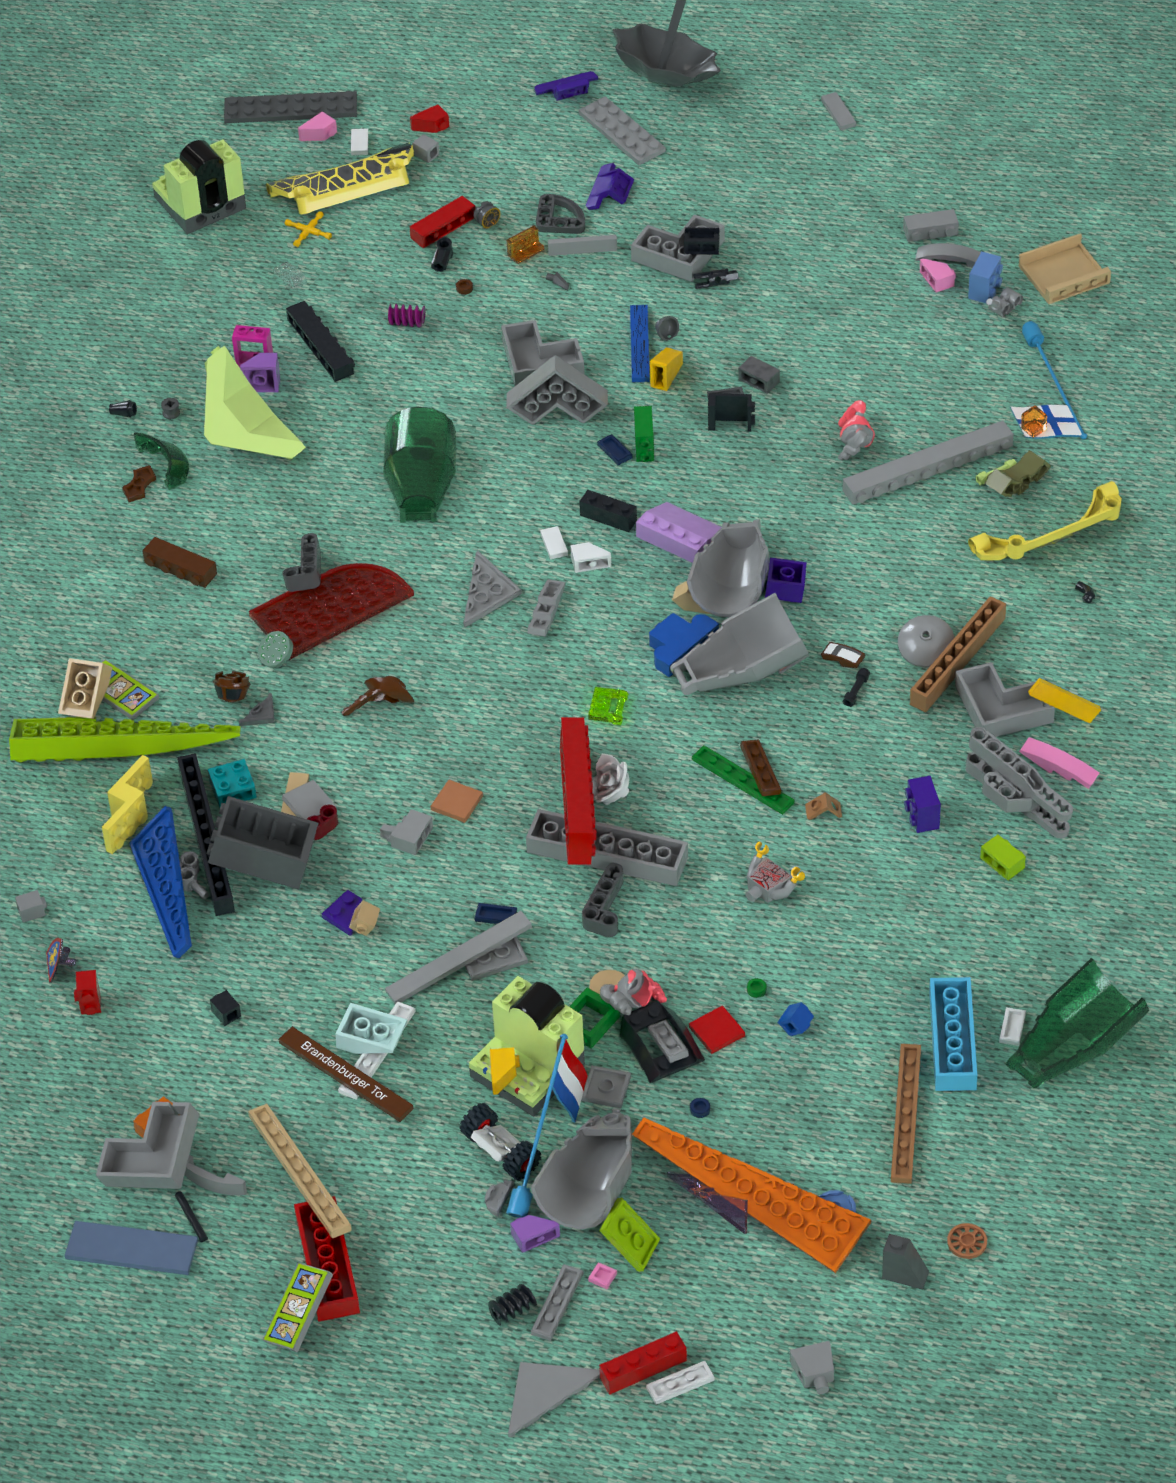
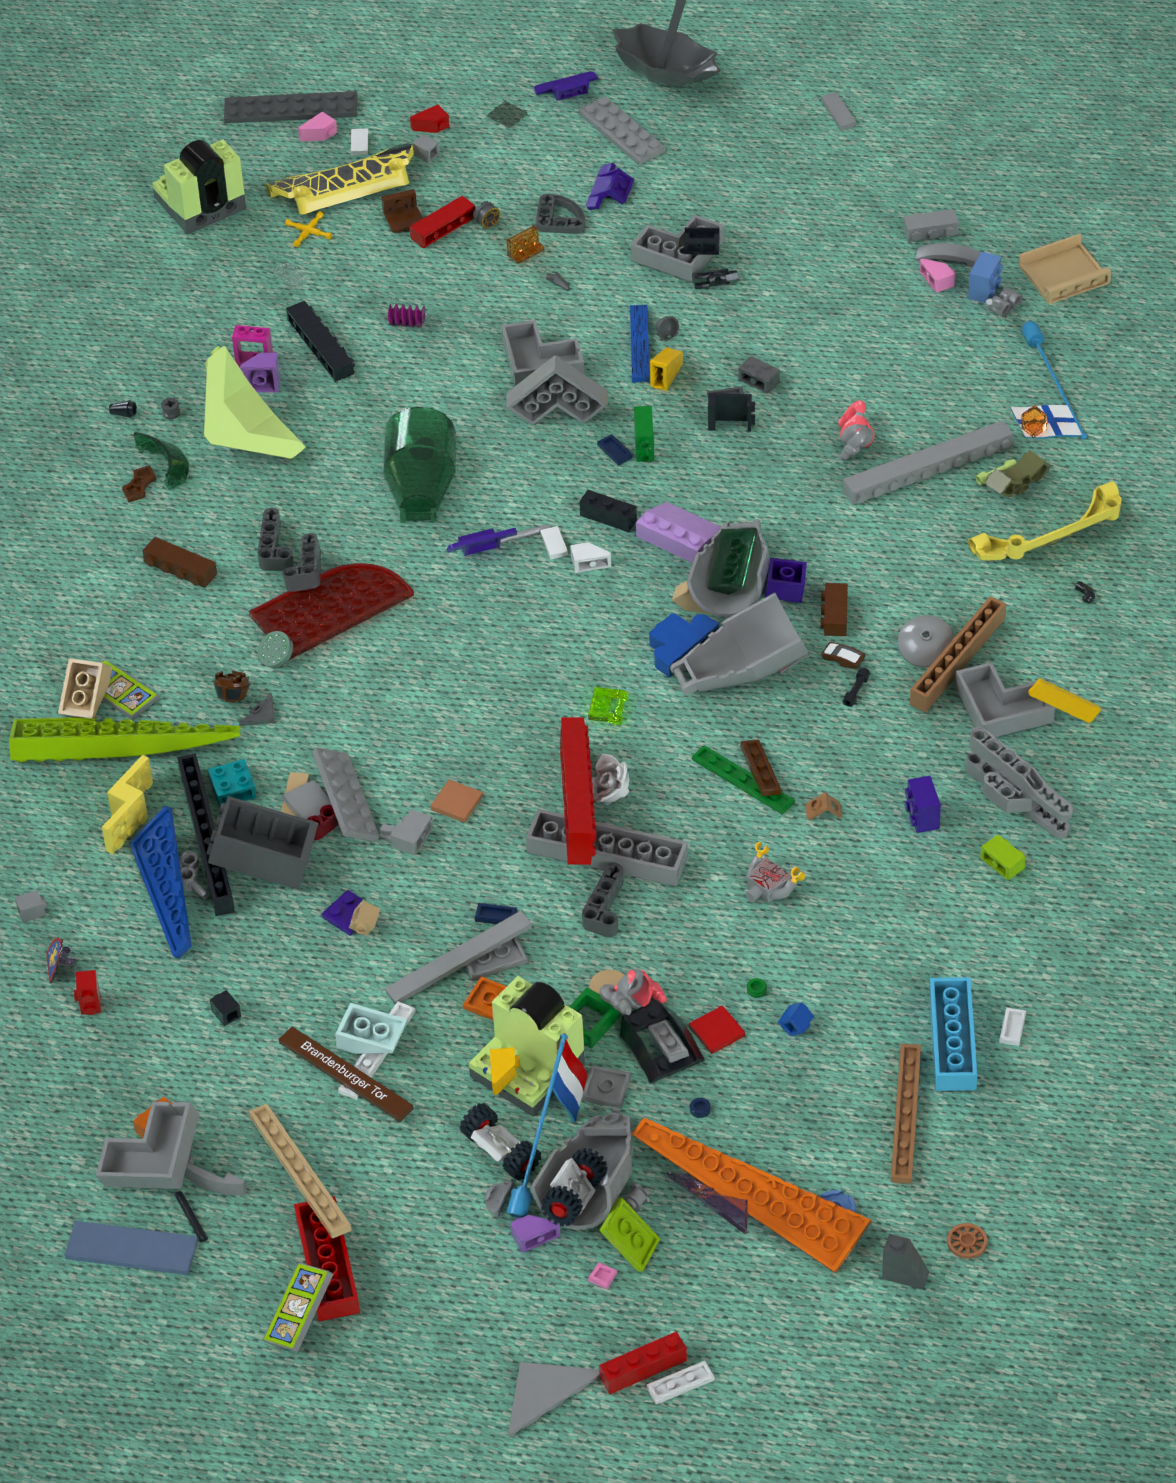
(269, 554): none -> dark grey beam
(345, 794): none -> light grey plate
(381, 688): reddish brown hat -> none
(401, 210): none -> reddish brown bracket
(442, 255): black piece -> none
(464, 286): reddish brown tile -> none
(480, 541): none -> dark purple plate
(481, 997): none -> orange tile
(487, 590): light grey tile -> none
(507, 114): none -> clear smoke piece
(511, 1302): black piece -> none
(525, 533): none -> light grey bar
(546, 607): light grey slope -> none
(557, 1302): light grey tile -> none
(573, 1187): none -> plate
(582, 245): light grey tile -> none
(637, 1196): none -> light grey brick
(732, 560): none -> clear green slope
(814, 1365): light grey torso -> none
(834, 609): none -> reddish brown brick
(1056, 760): bright pink slope -> none
(1076, 1026): clear green windscreen -> none

